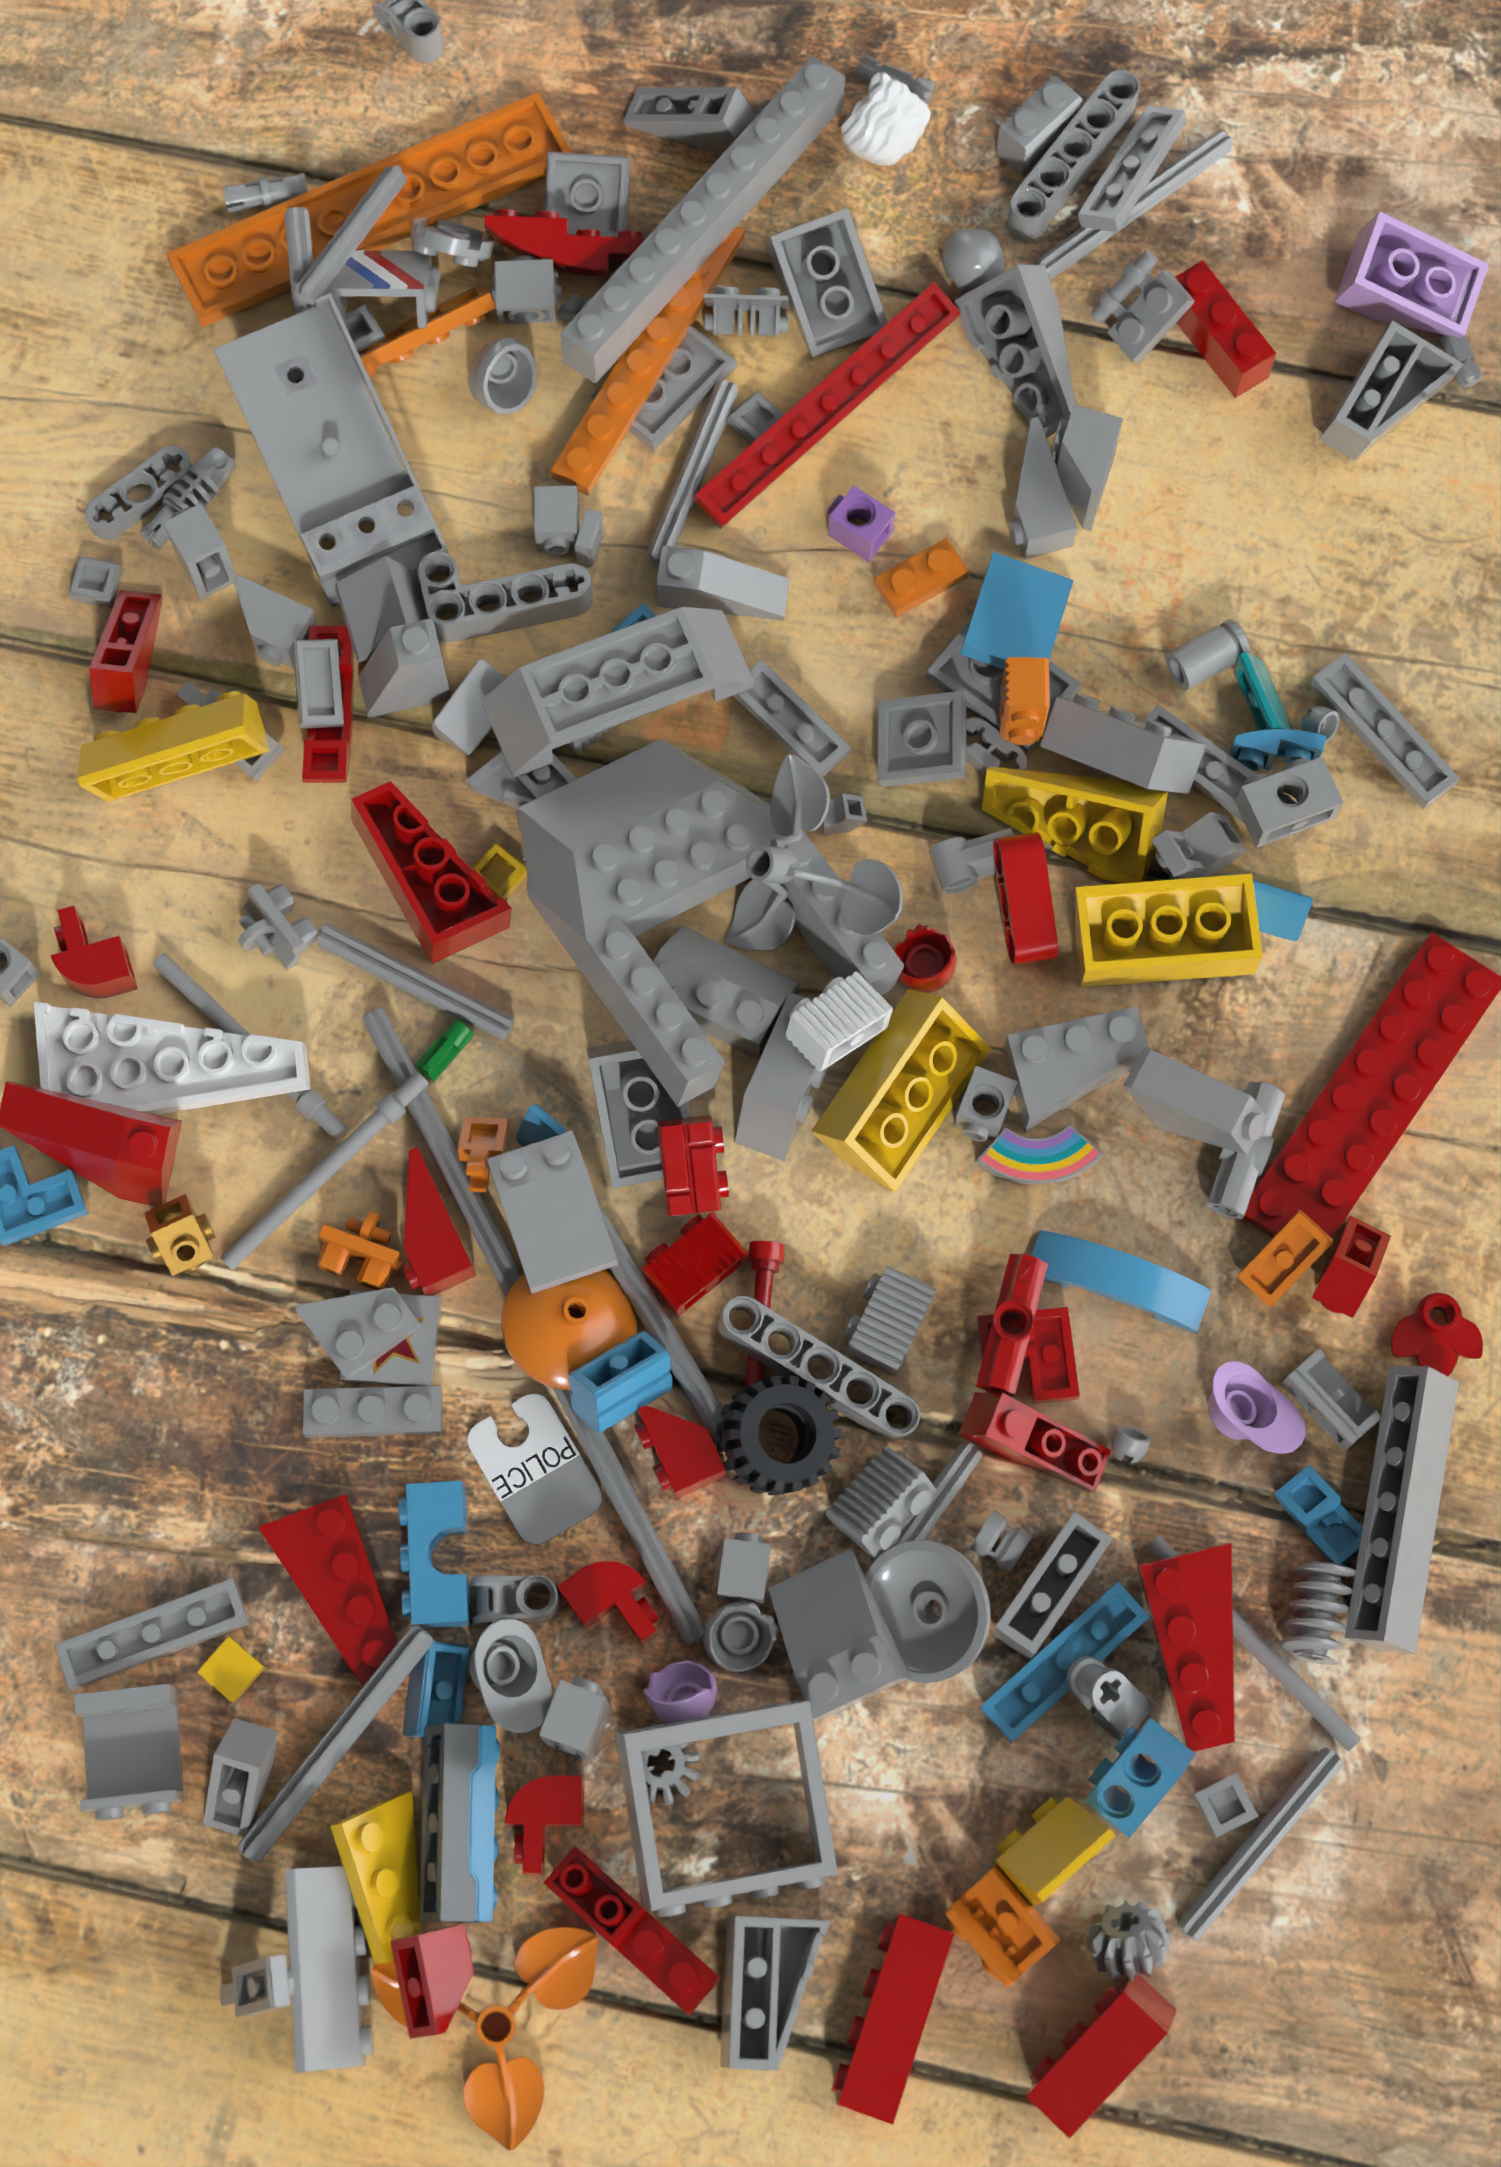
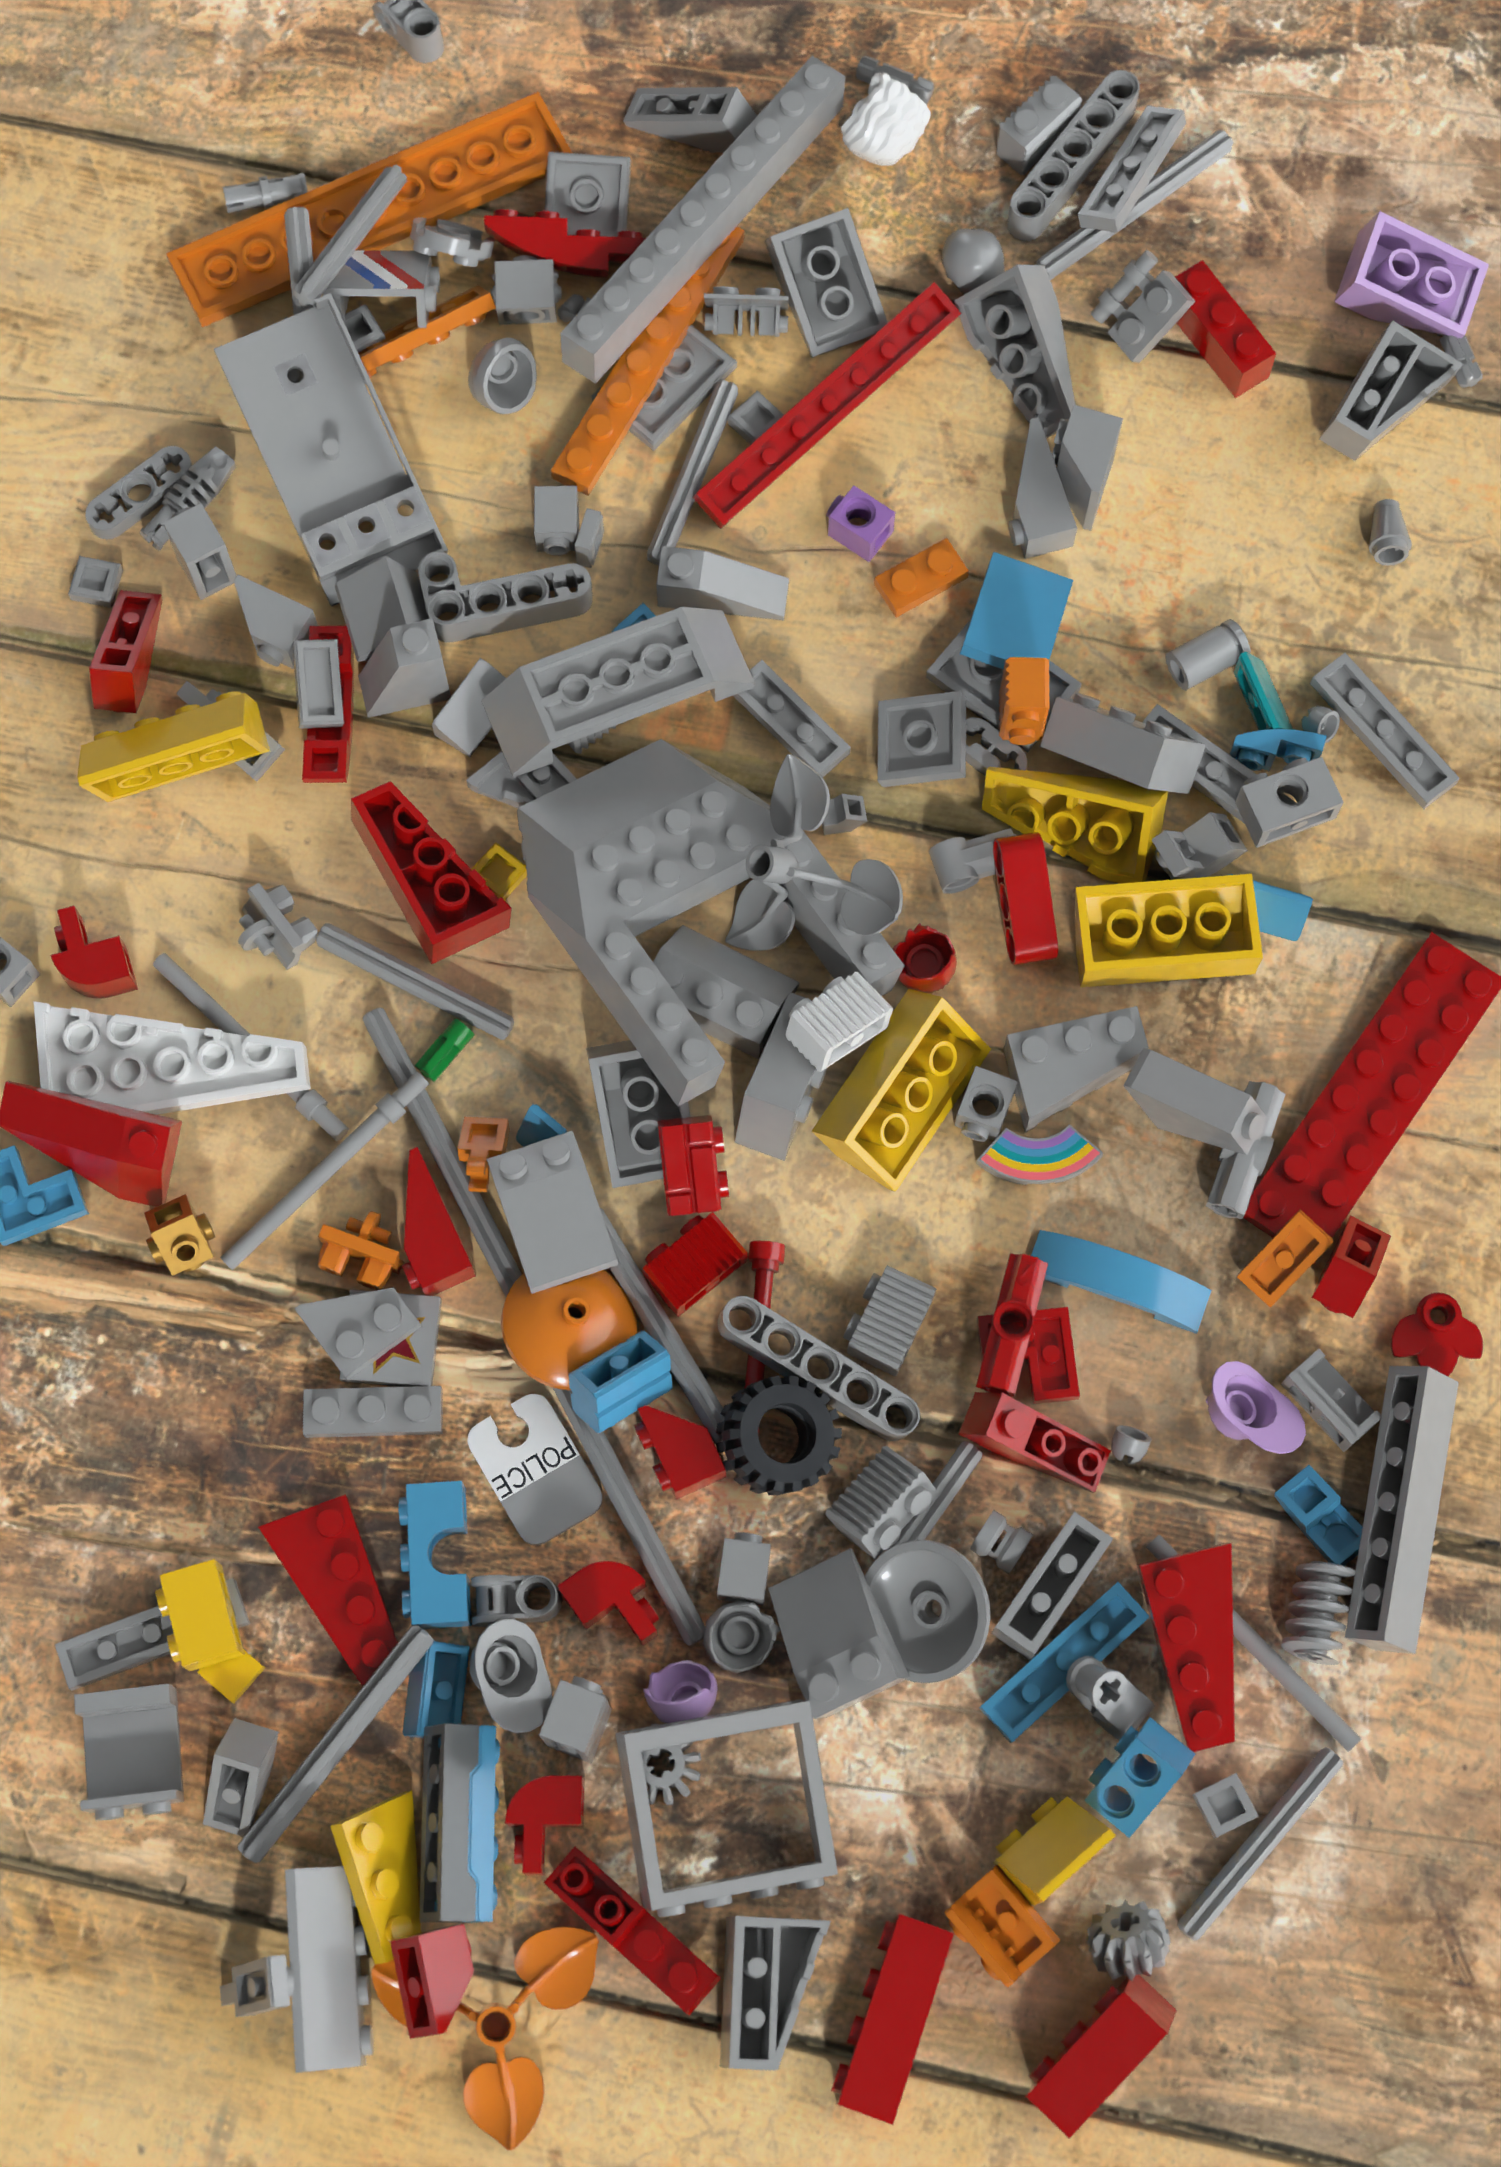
(199, 1615): none -> yellow brick
(1389, 534): none -> light grey cone

